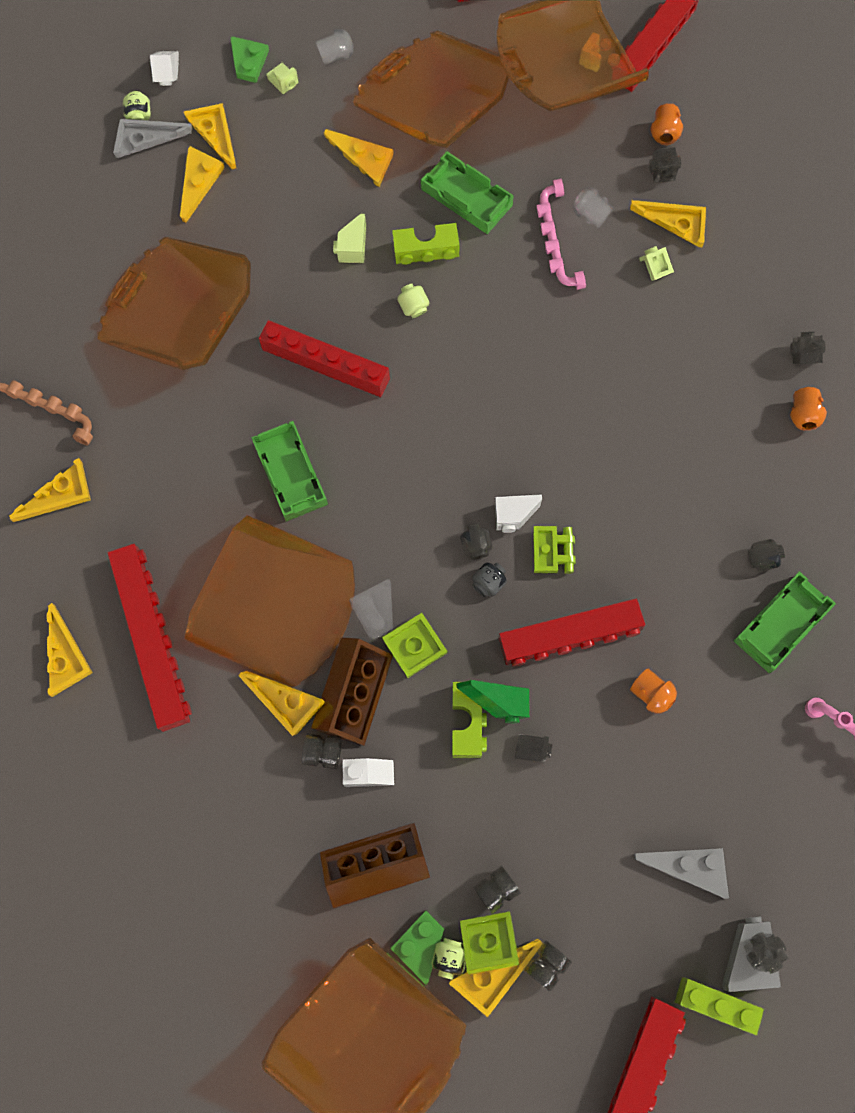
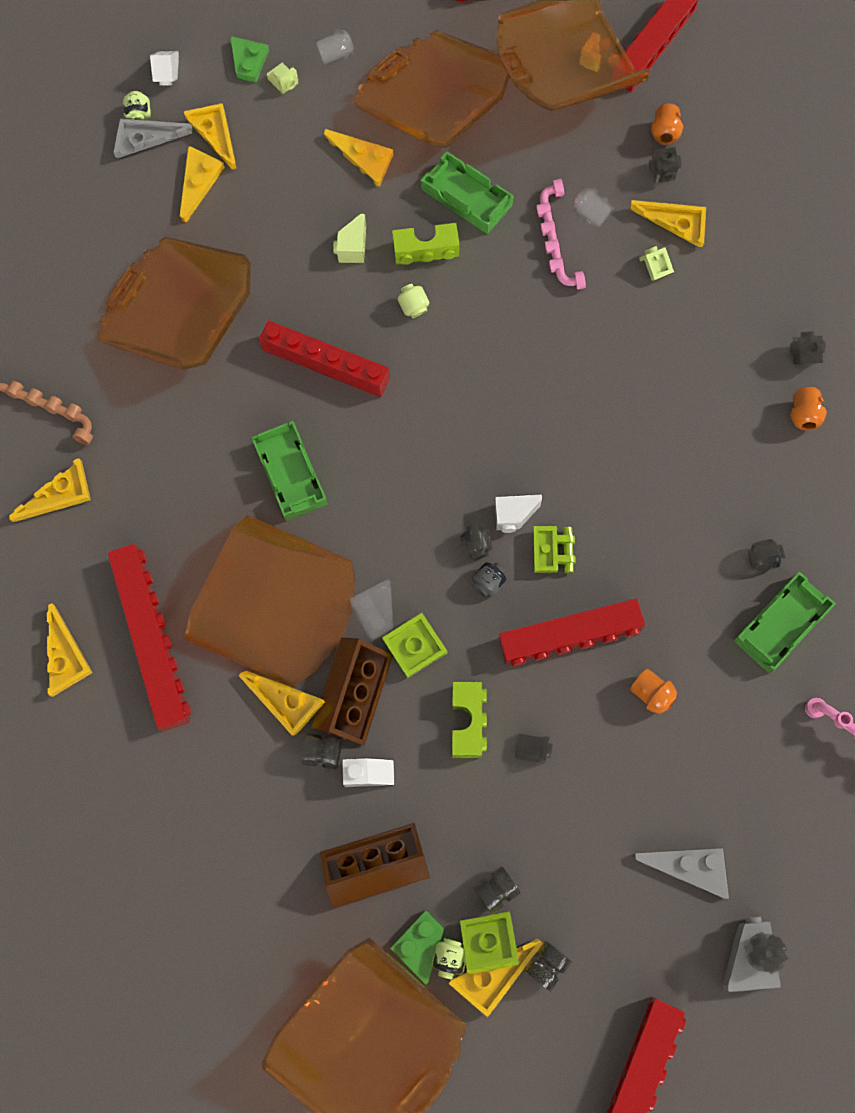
(498, 699): green slope -> none
(719, 1006): lime arch -> none

